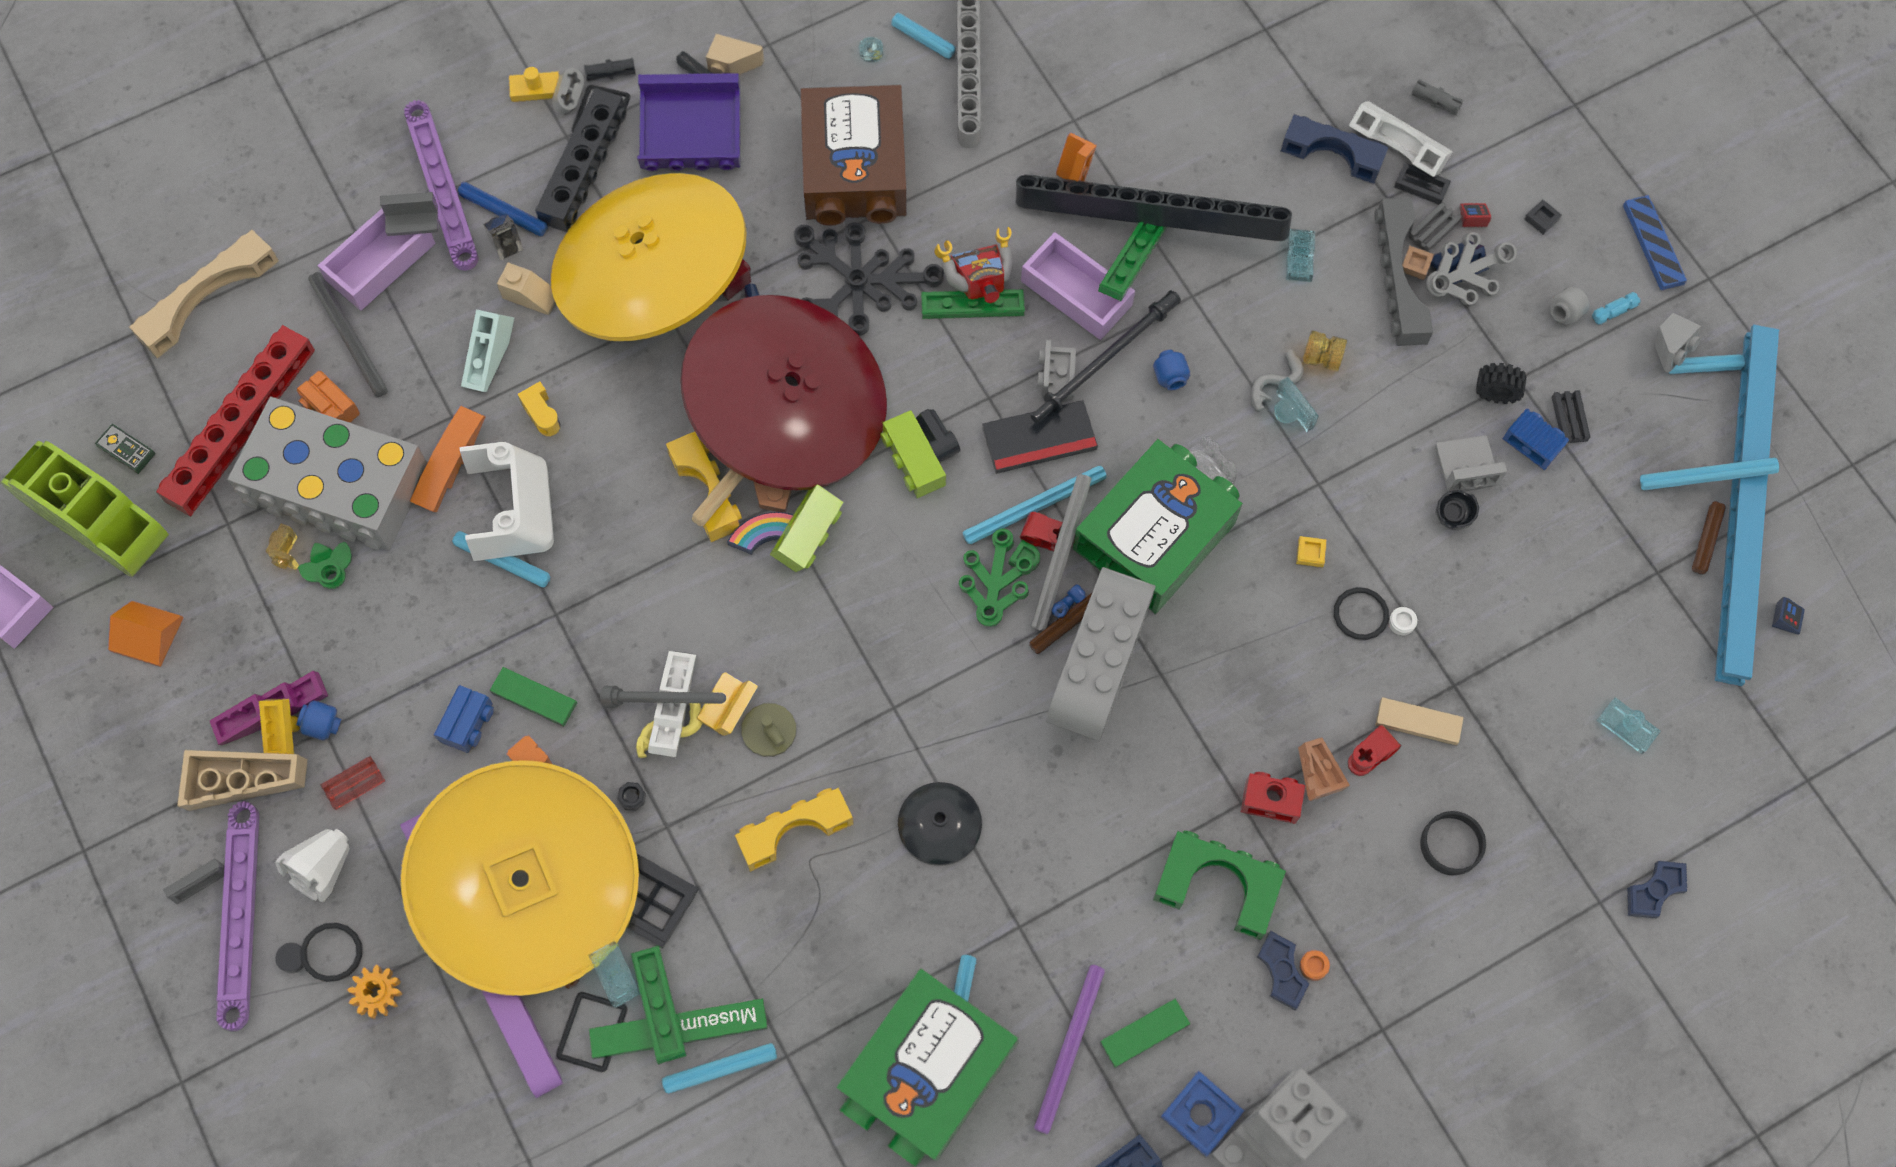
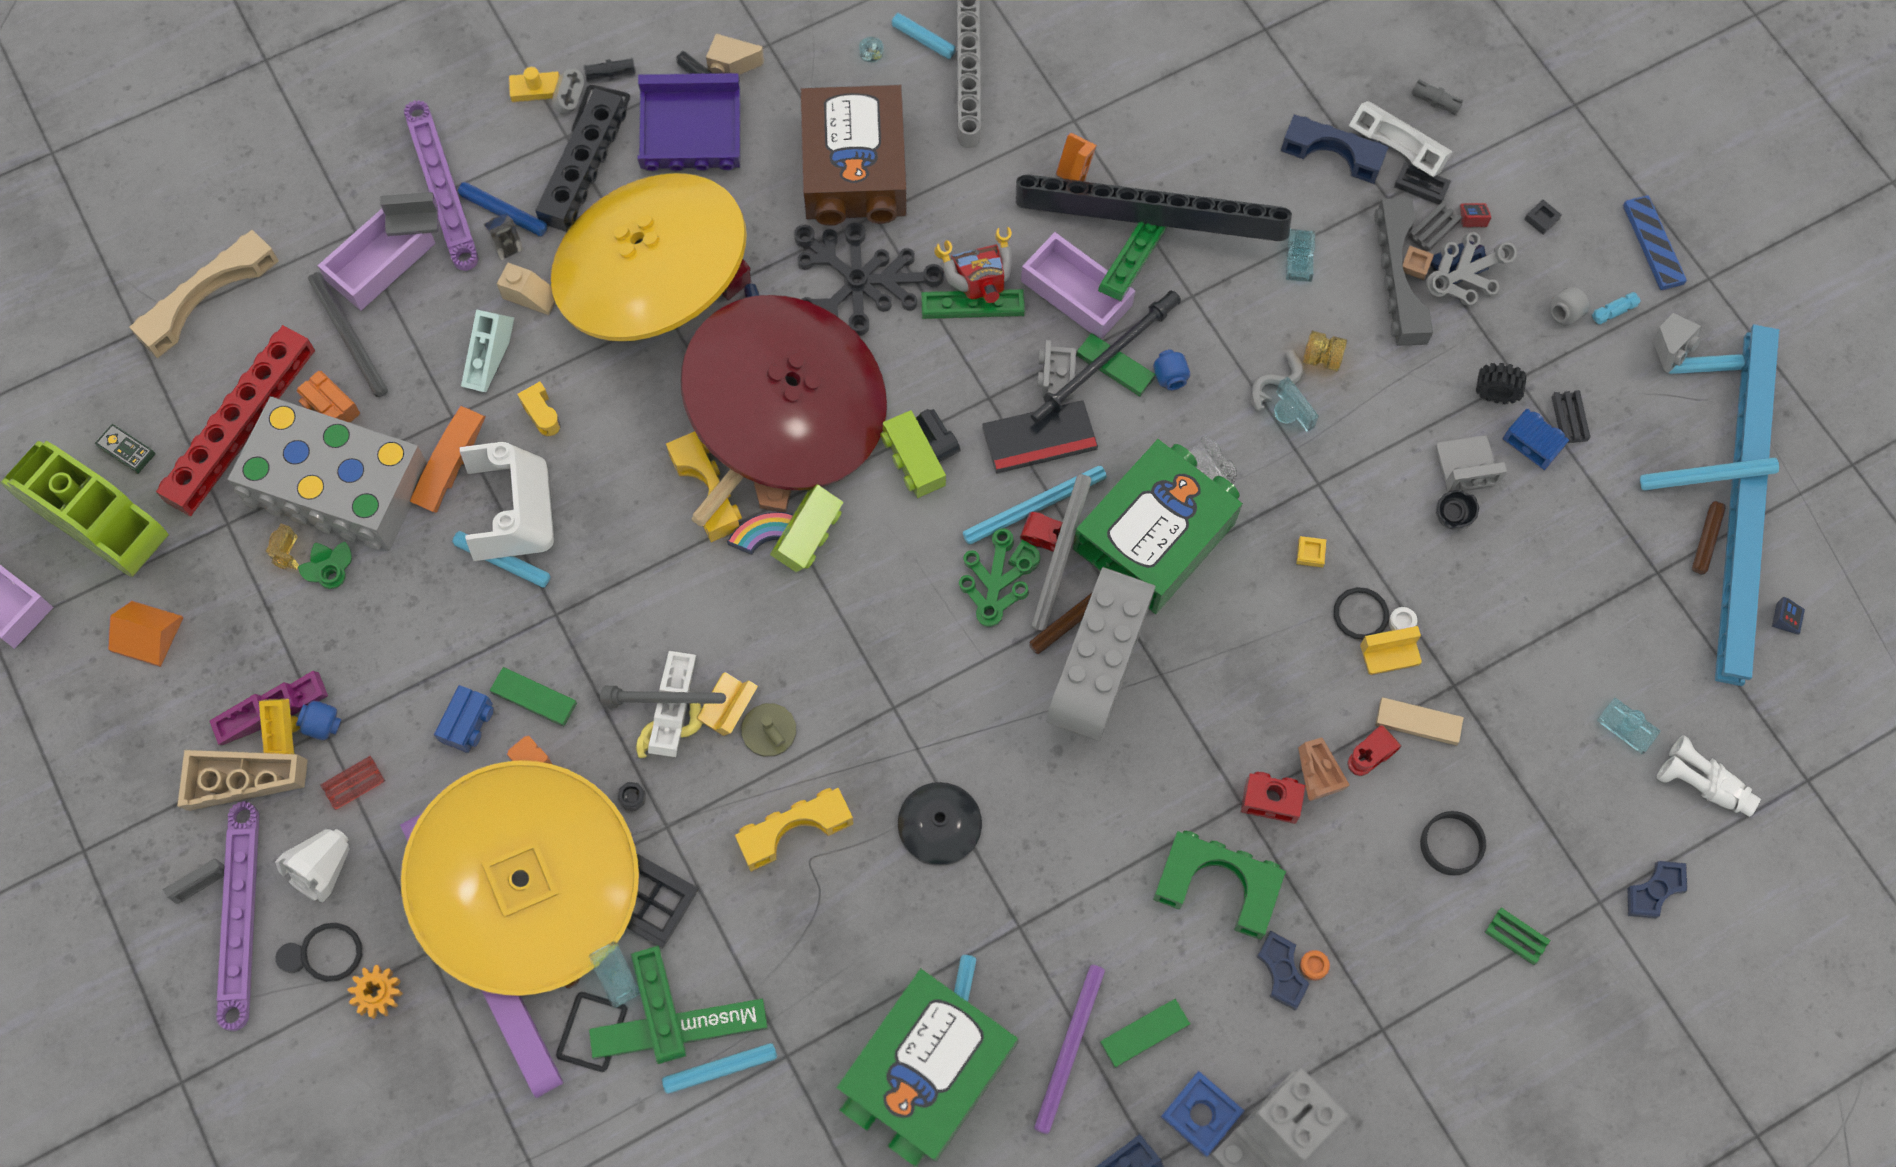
(1075, 595): blue arm -> none
(1119, 368): none -> green tile
(1391, 650): none -> yellow panel
(1542, 940): none -> green tile
(1716, 783): none -> white piece

